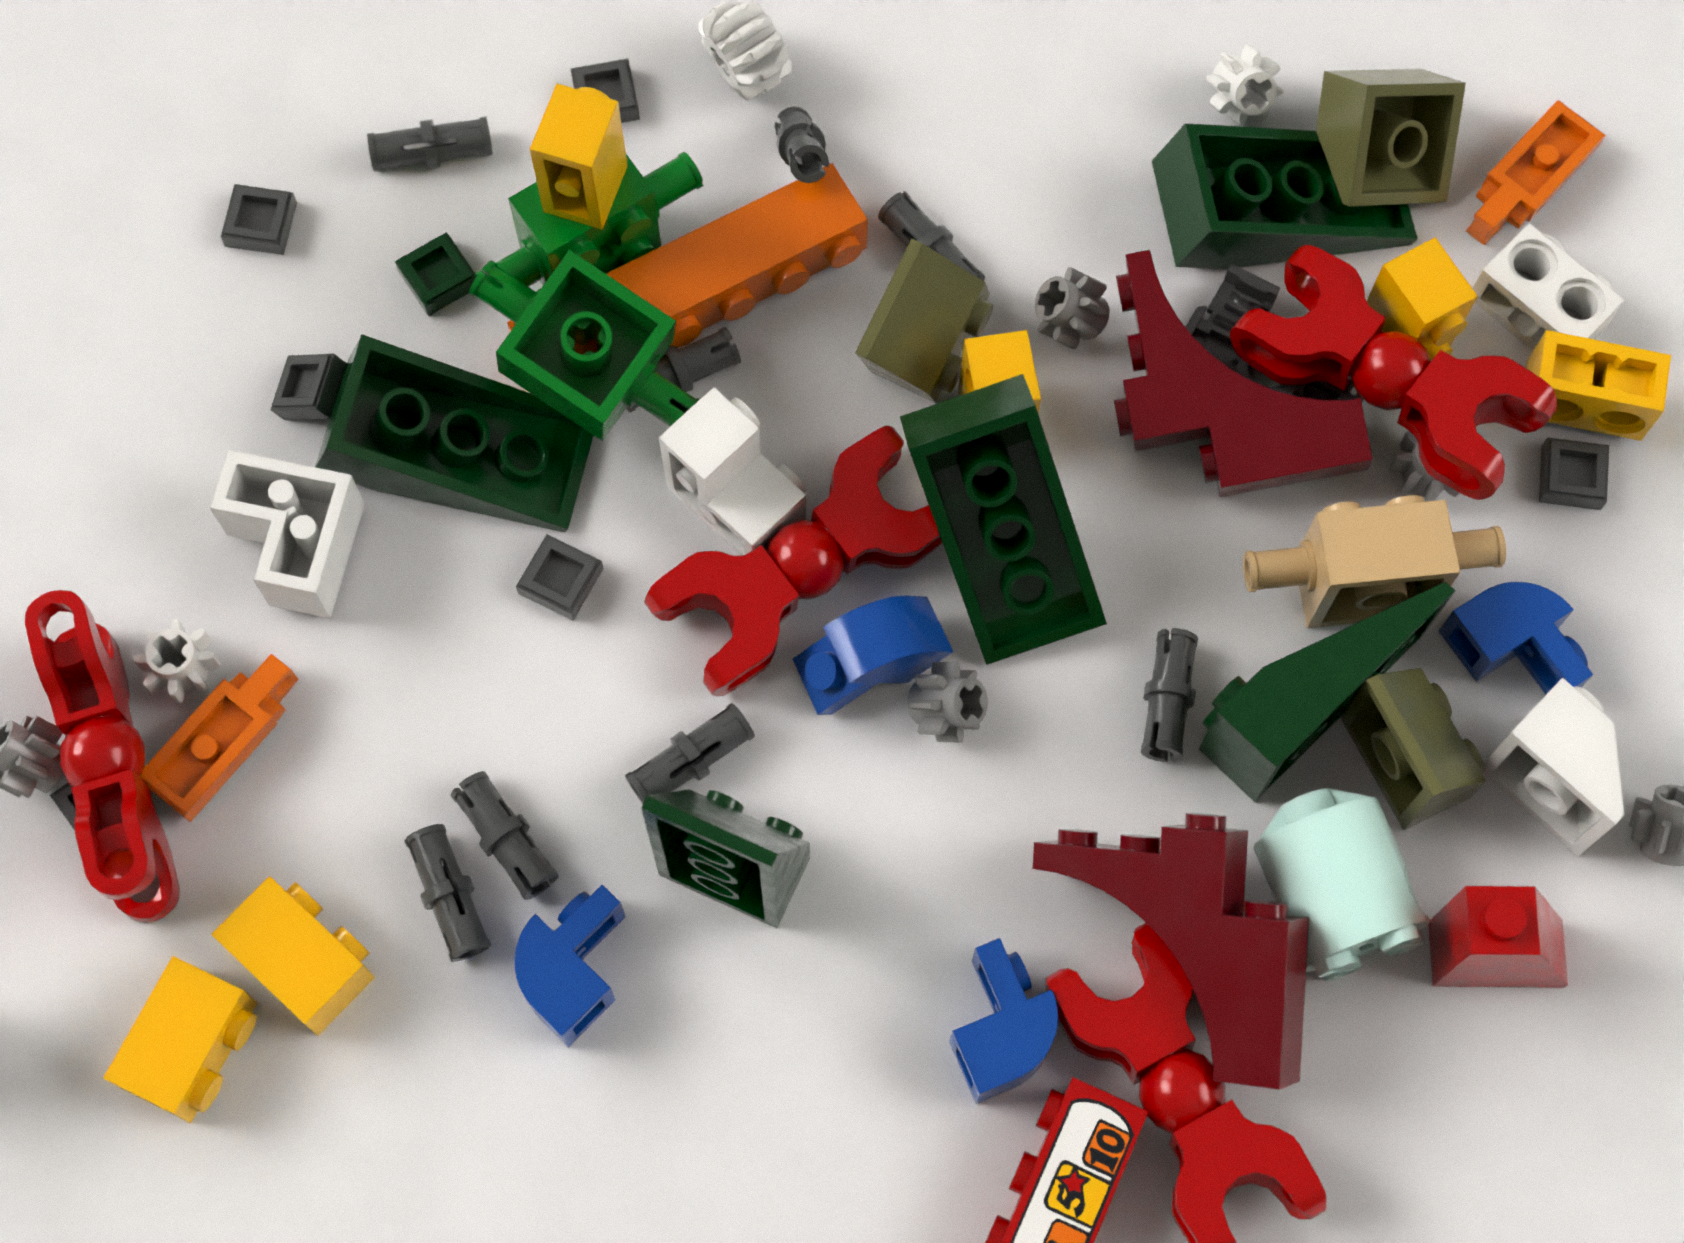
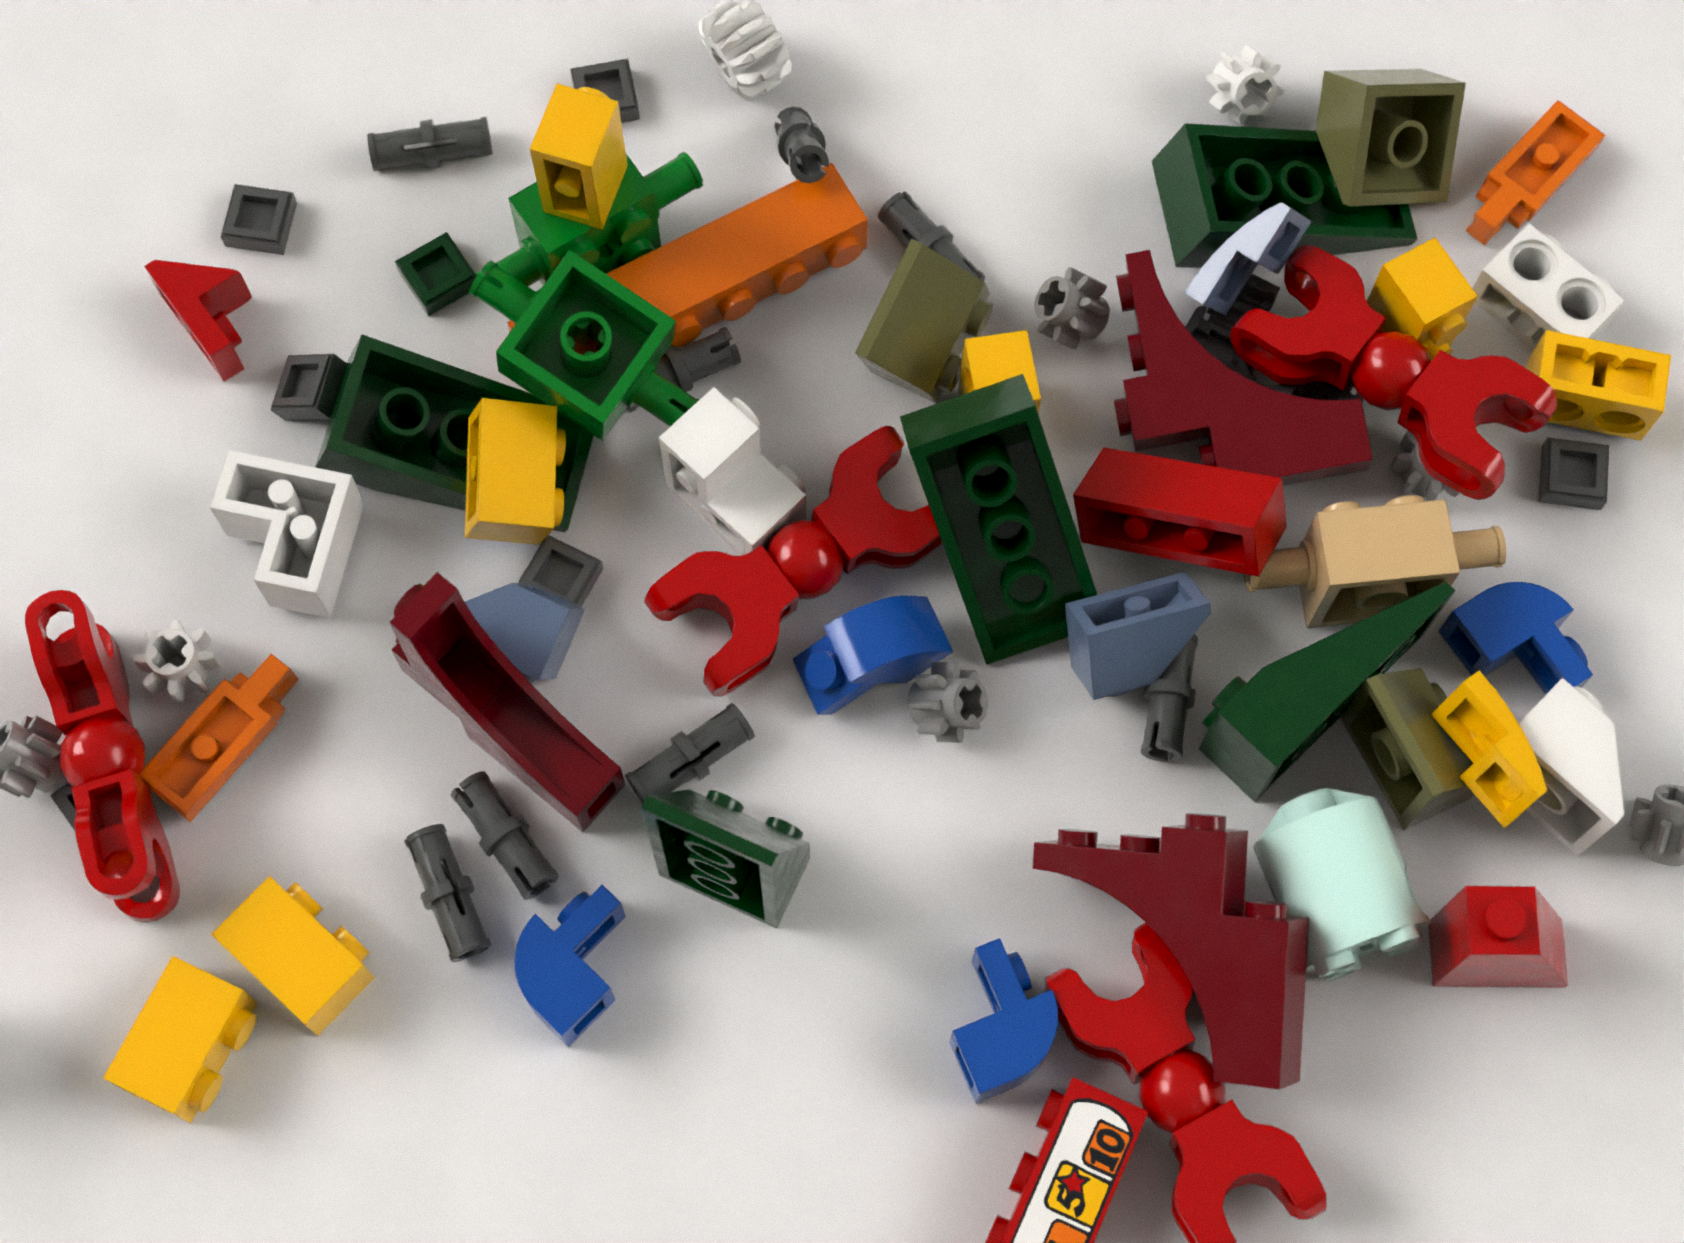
(200, 301): none -> red slope
(499, 708): none -> dark red arch
(513, 472): none -> yellow brick
(528, 626): none -> sand blue slope
(1132, 632): none -> sand blue slope
(1181, 511): none -> red brick
(1261, 241): none -> sand blue slope
(1504, 764): none -> yellow slope

